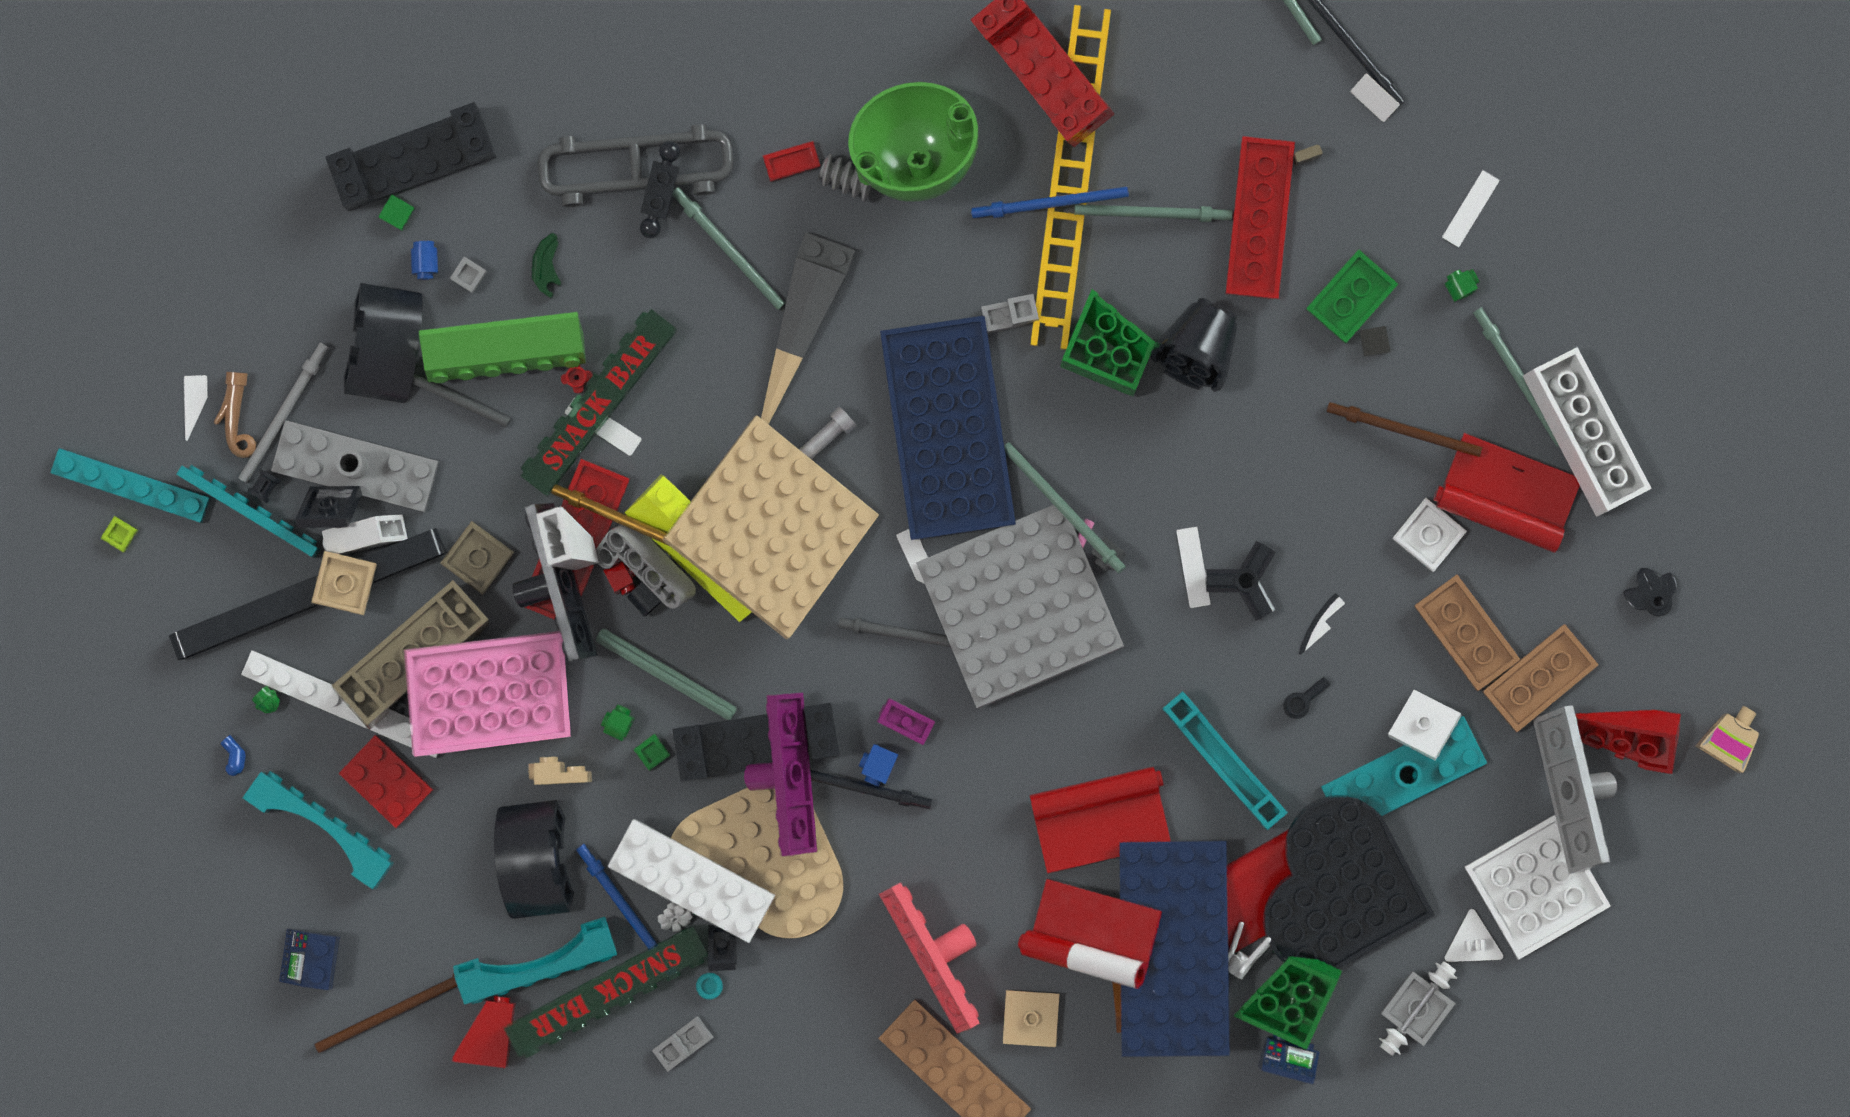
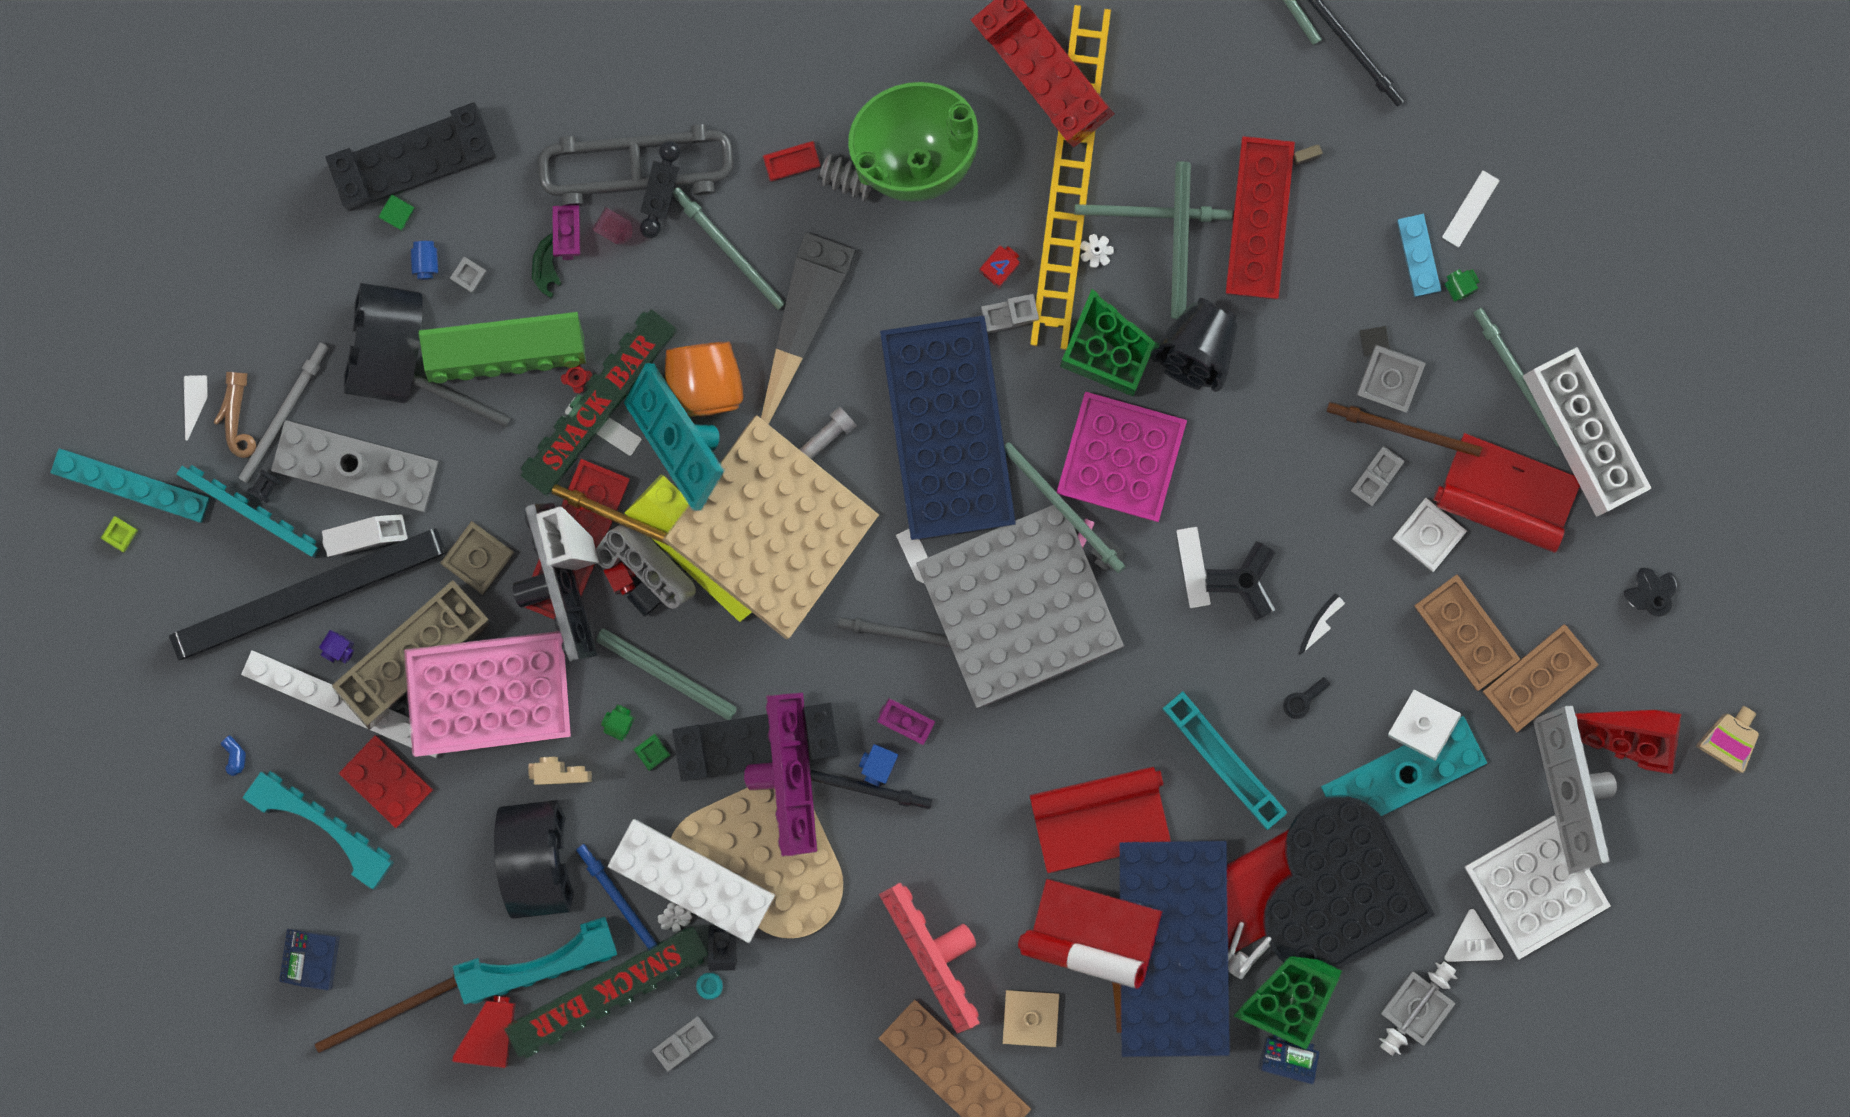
(266, 700): green plate -> none
(328, 506): black plate -> none
(336, 647): none -> dark purple plate
(344, 583): tan plate -> none
(566, 231): none -> magenta plate
(613, 227): none -> clear pink plate
(679, 443): none -> teal plate
(704, 378): none -> orange piece
(999, 209): blue bar -> none
(1000, 265): none -> red brick
(1092, 255): none -> white plant
(1121, 457): none -> dark pink plate
(1180, 238): none -> sand green axle
(1351, 296): green plate -> none
(1375, 97): white sticker -> none
(1377, 475): none -> light grey slope
(1391, 378): none -> light grey plate
(1418, 255): none -> medium azure plate

